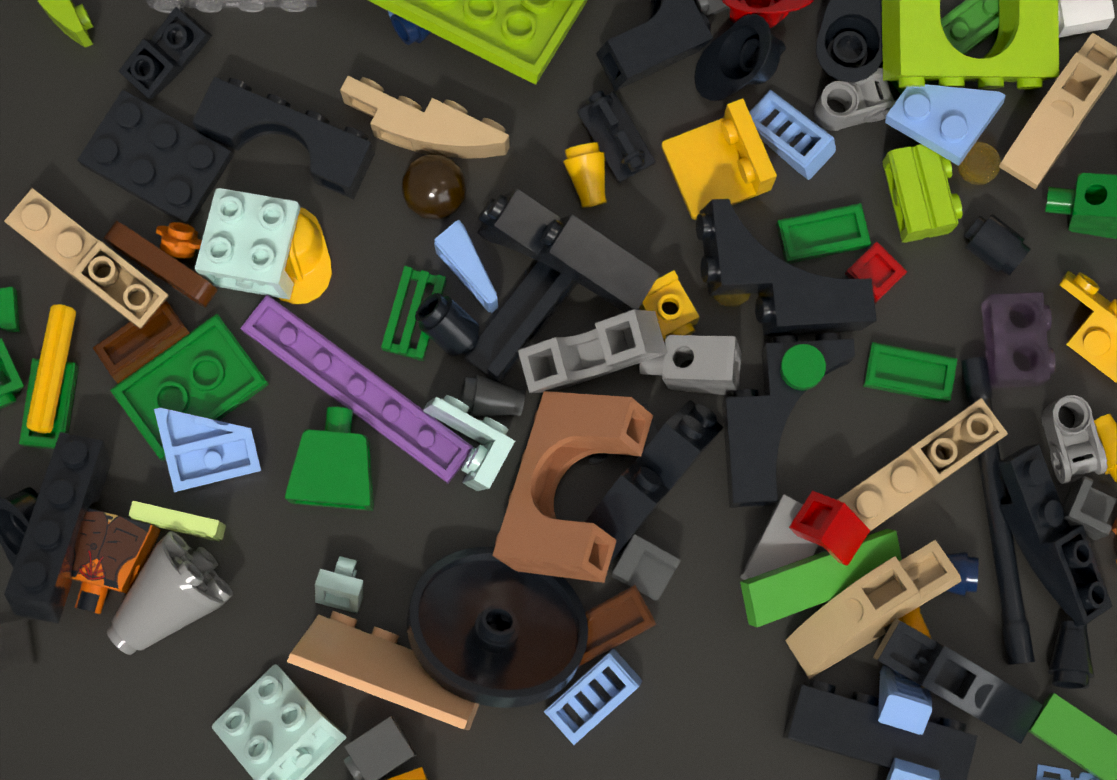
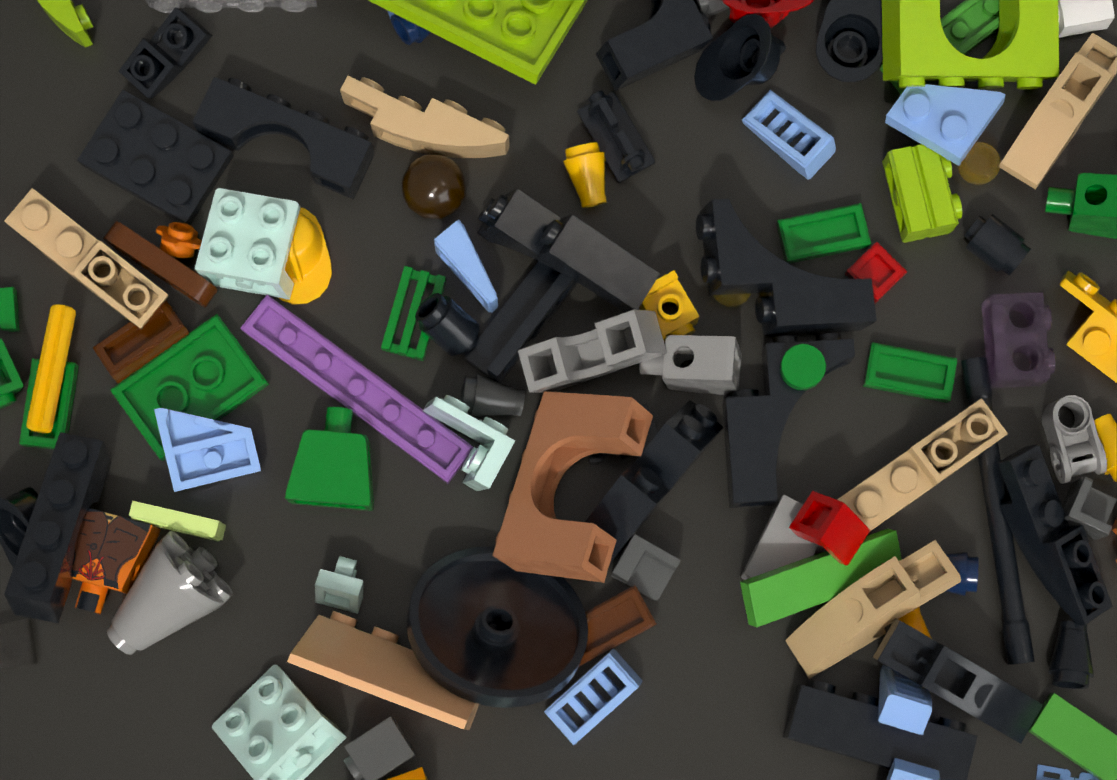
(720, 160): yellow bracket -> none
(863, 102): light grey piece -> none

